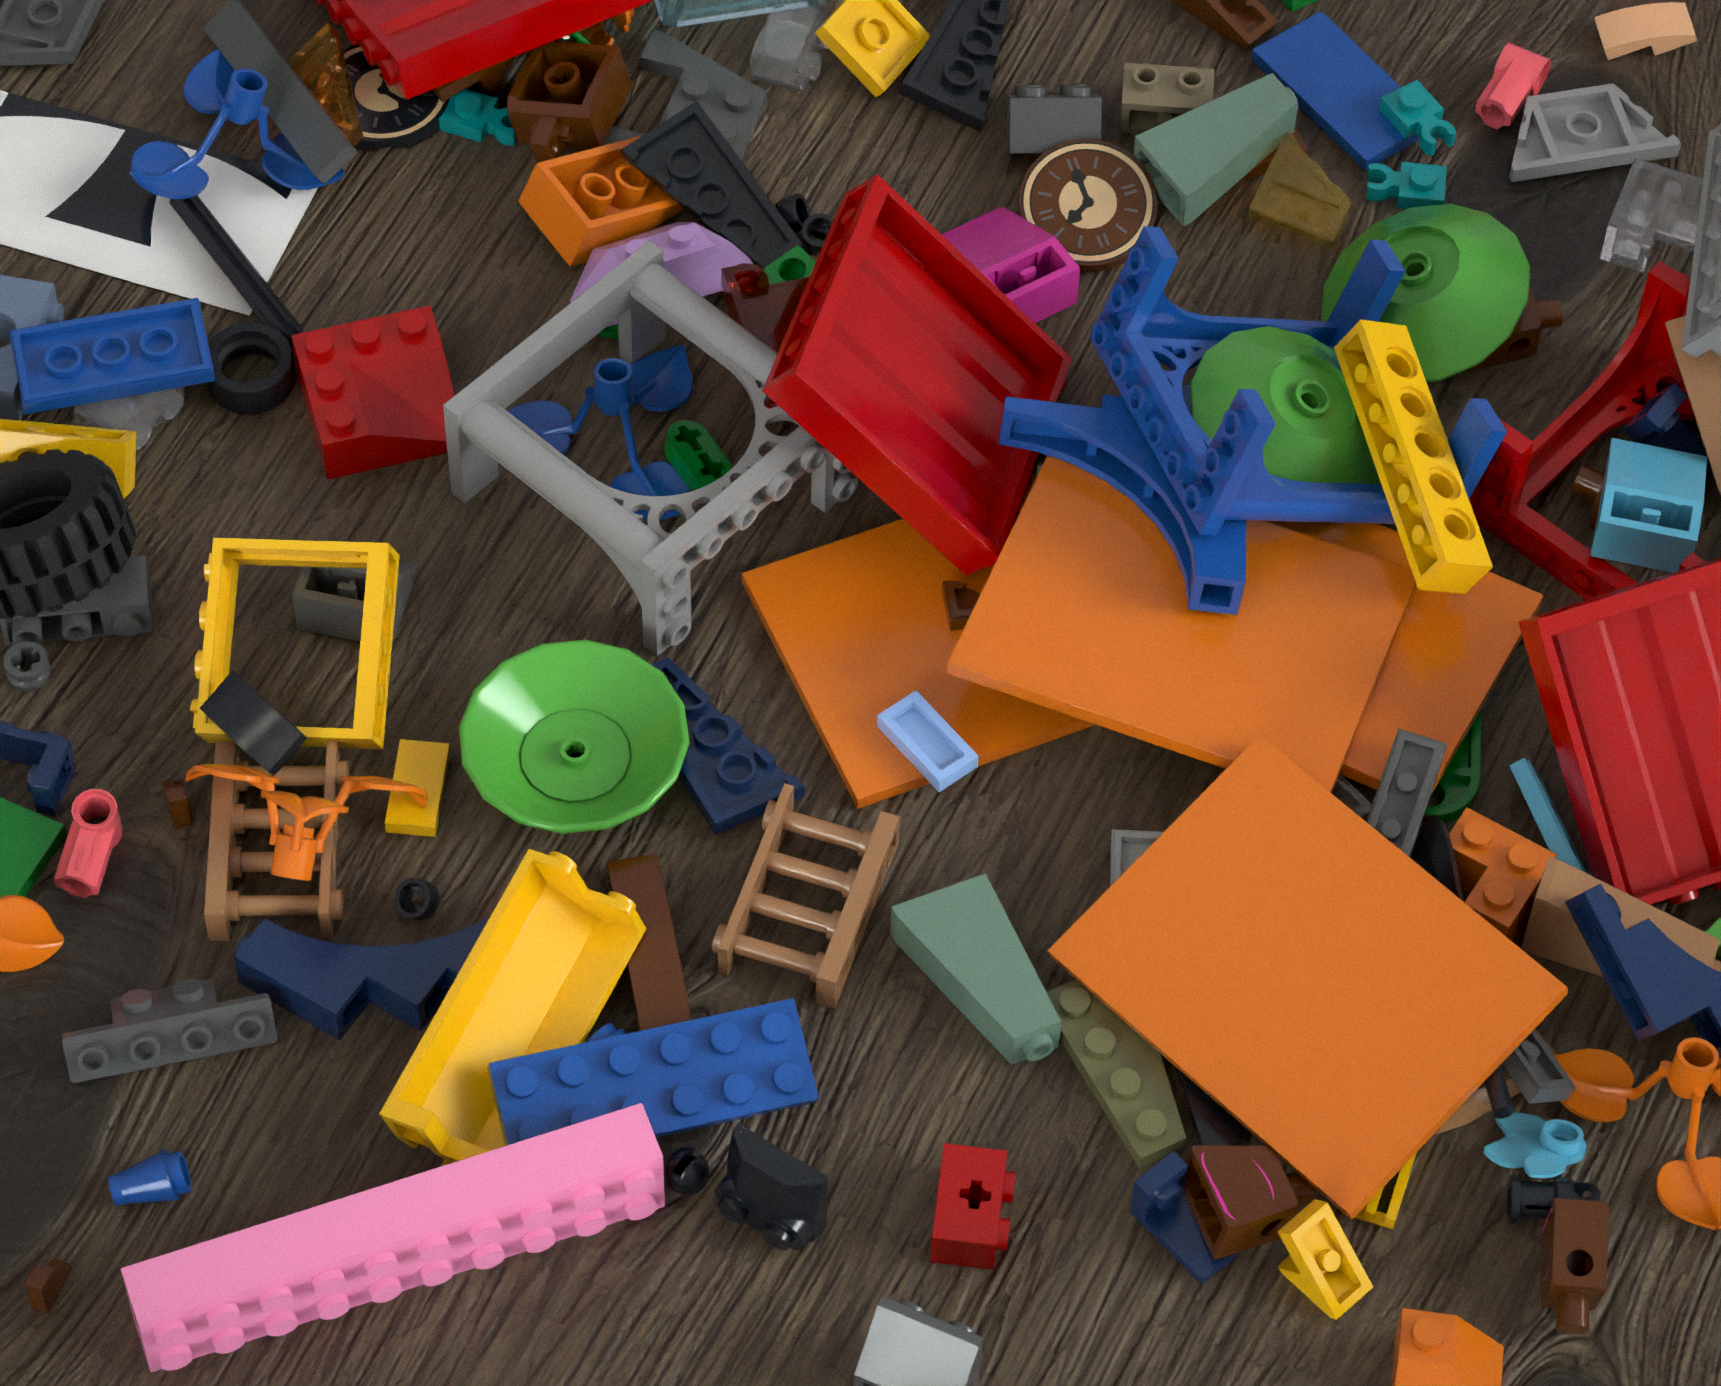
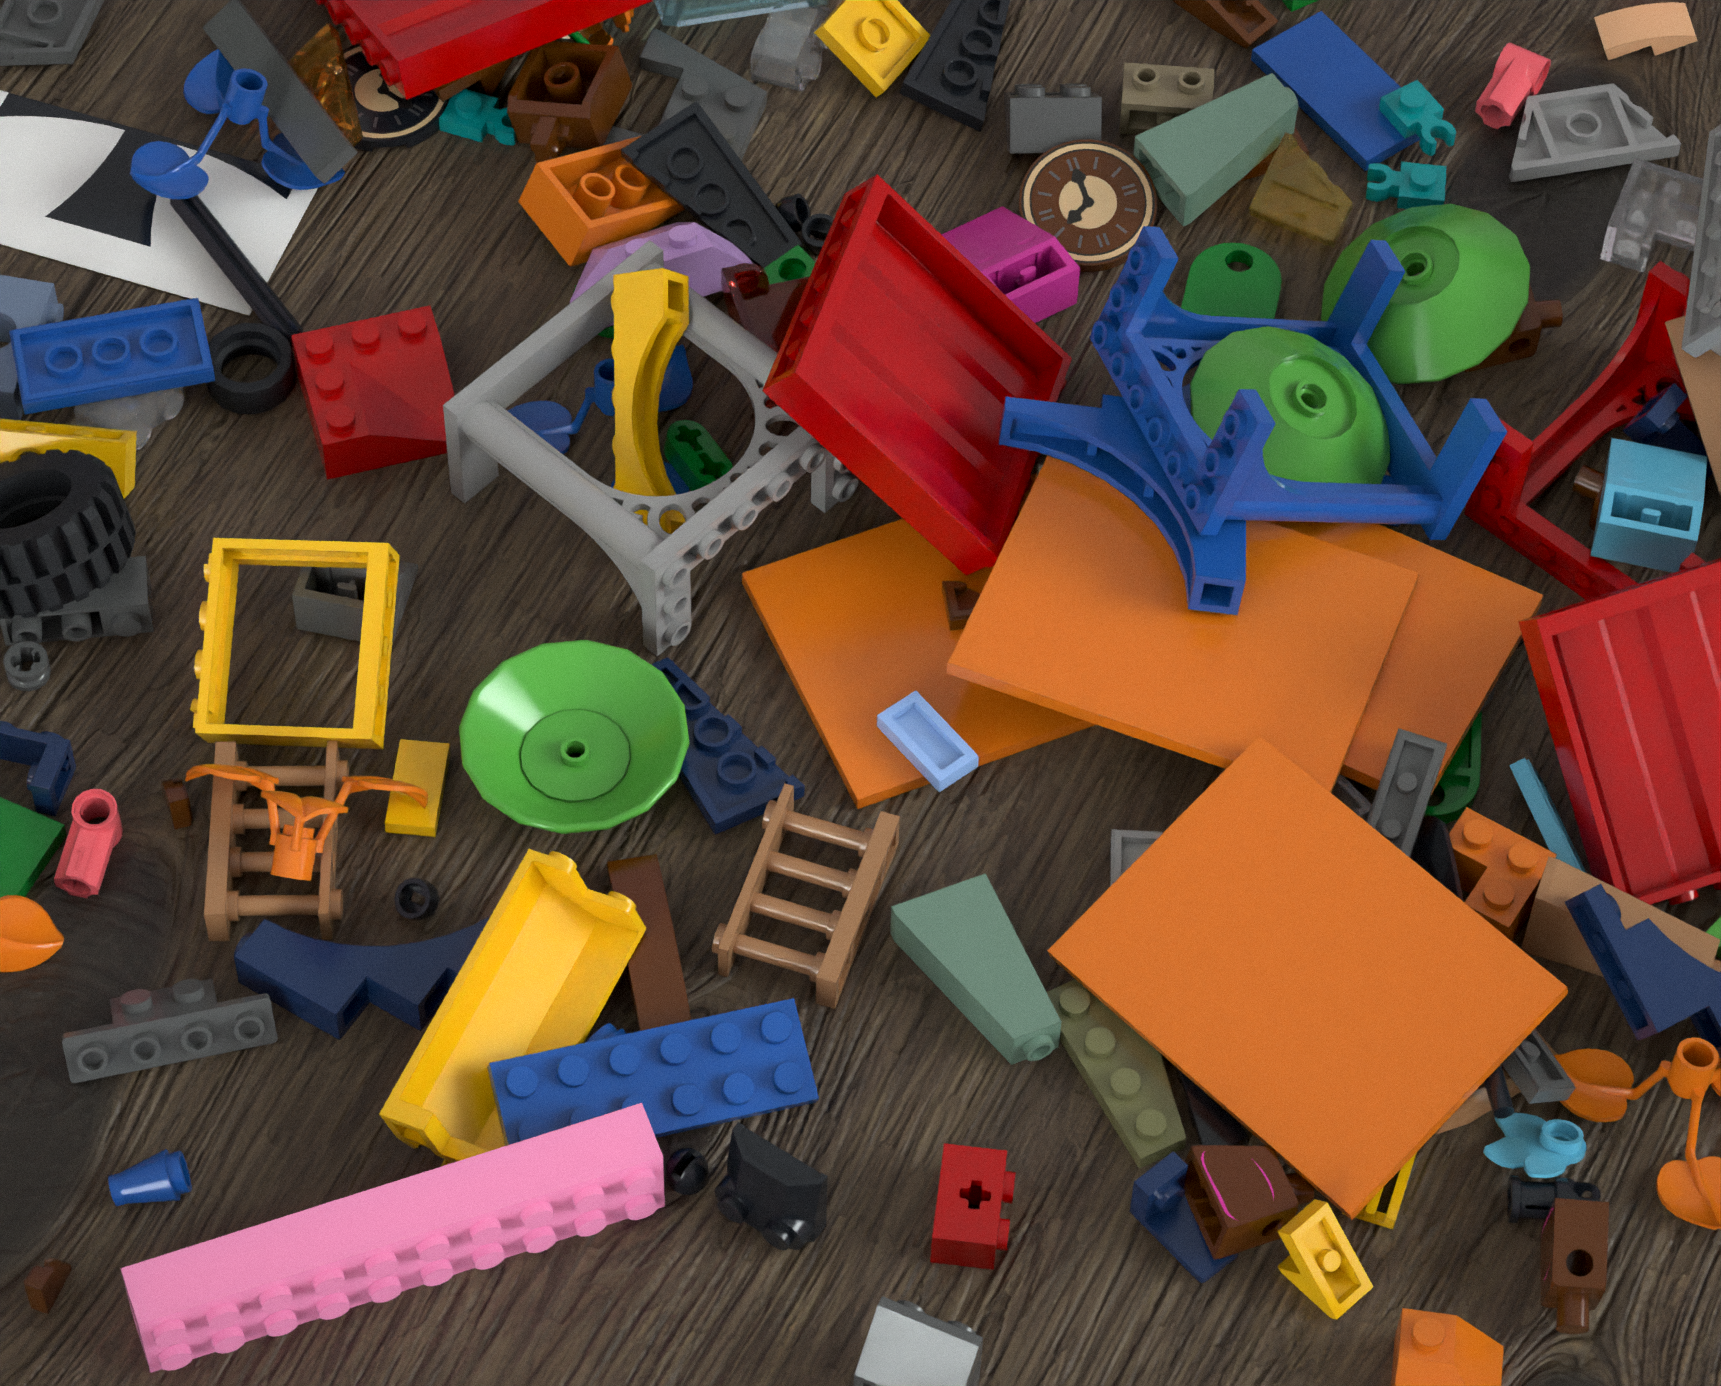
(253, 723): black slope -> none
(648, 323): none -> yellow arch
(1219, 291): none -> green tile
(1412, 457): yellow brick -> none

